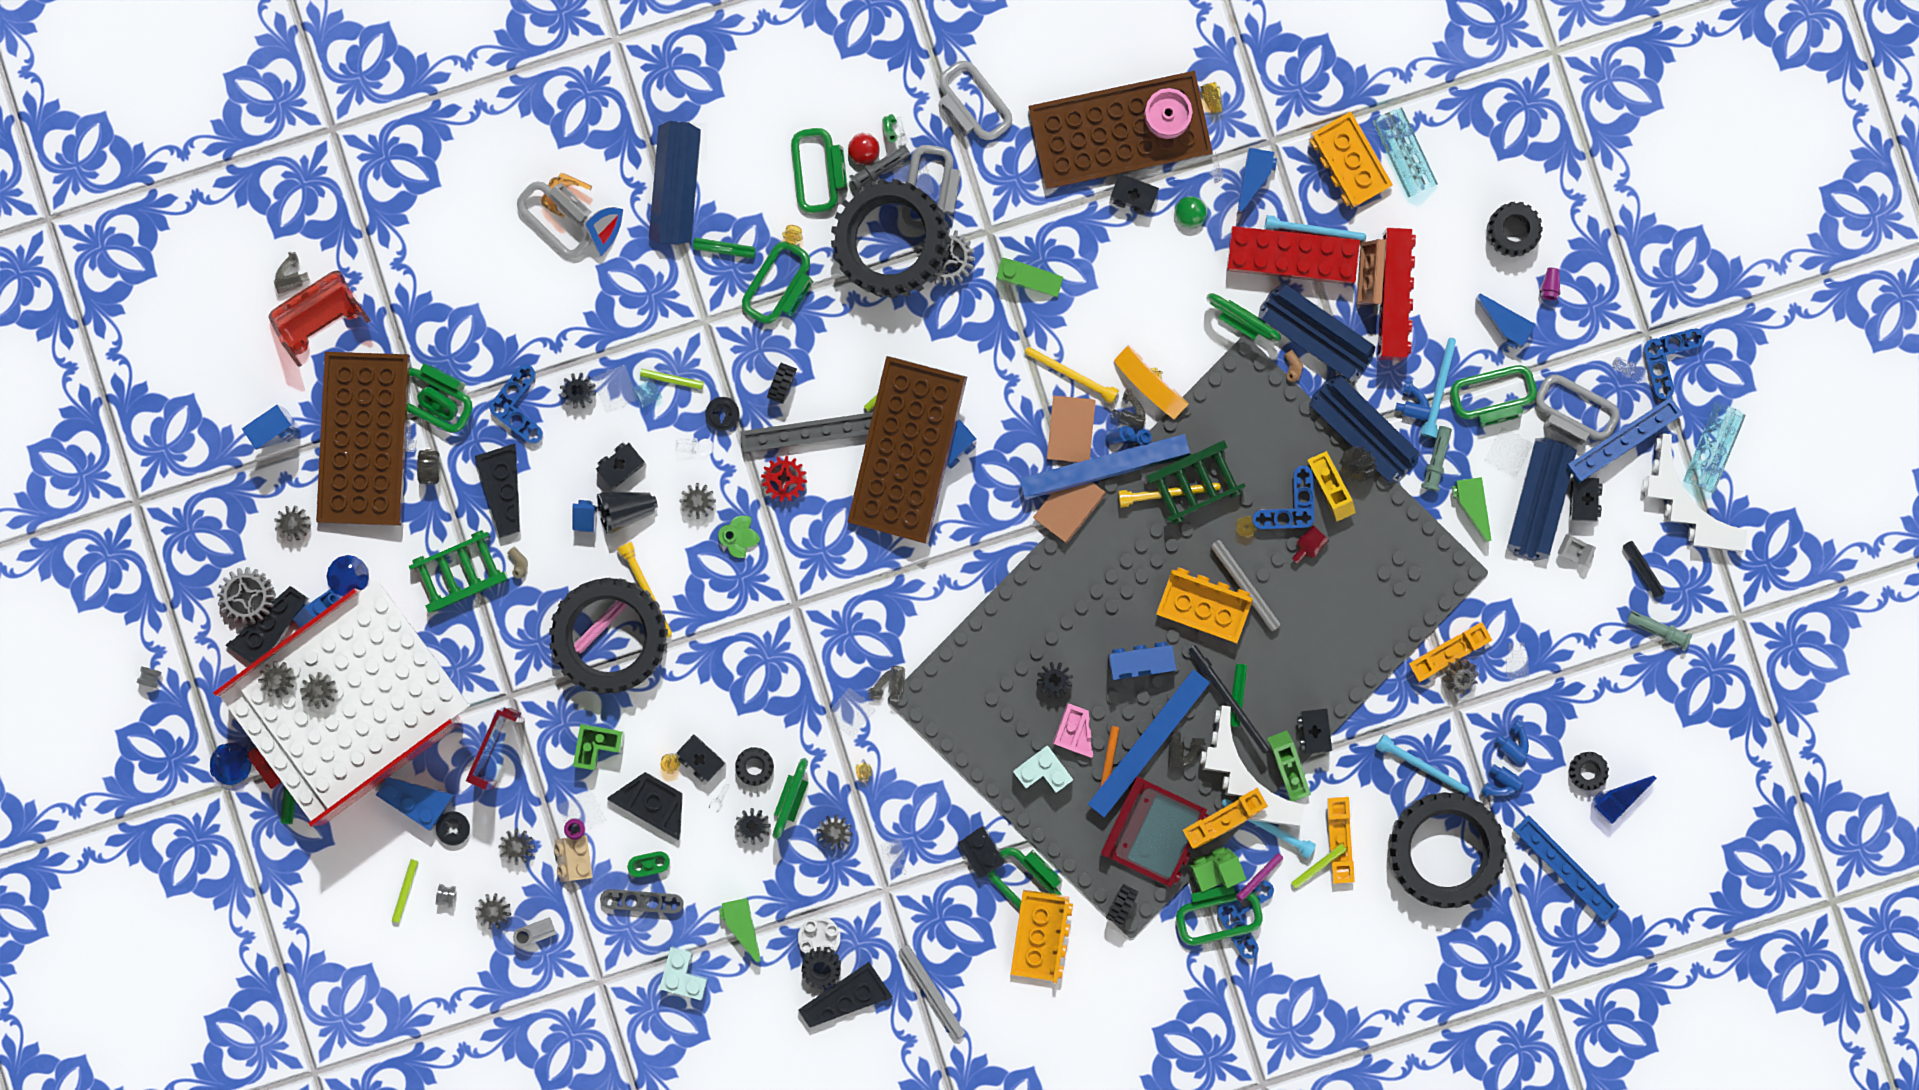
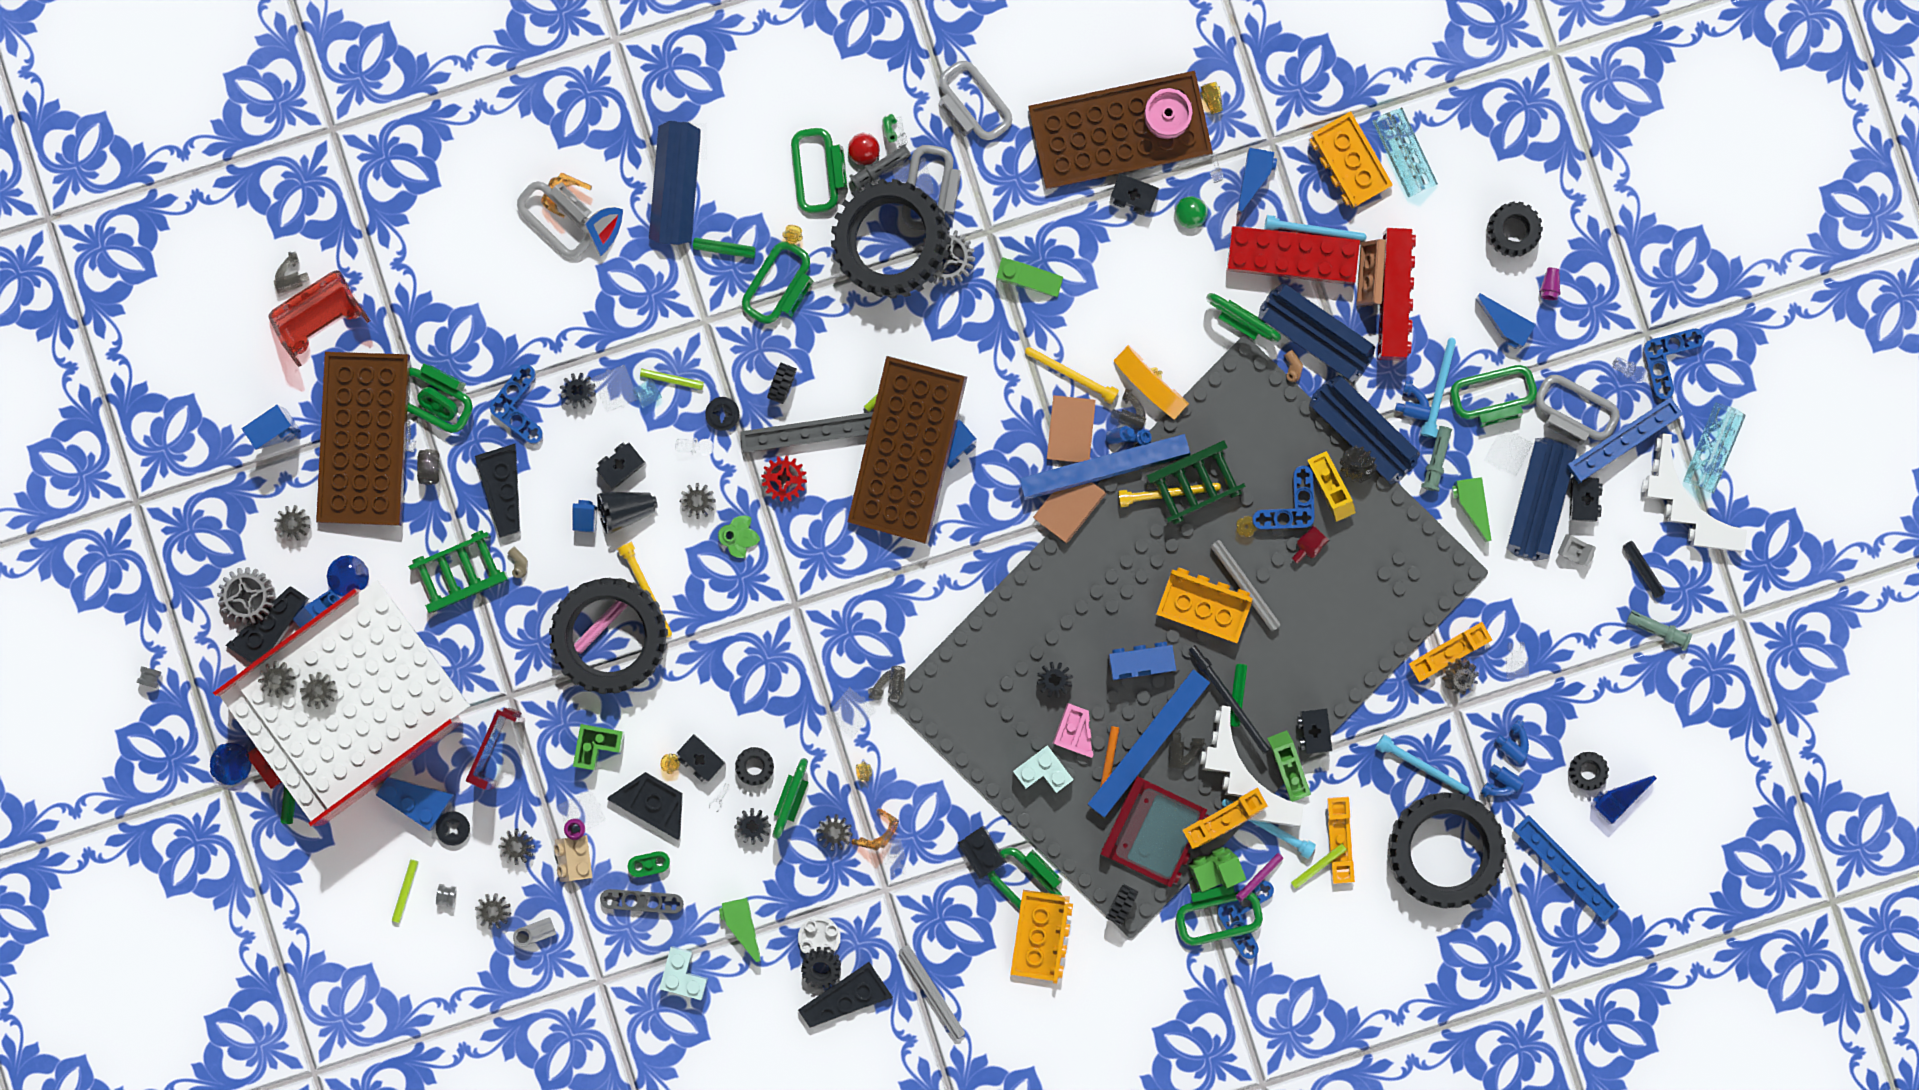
(882, 841): none -> clear orange helmet

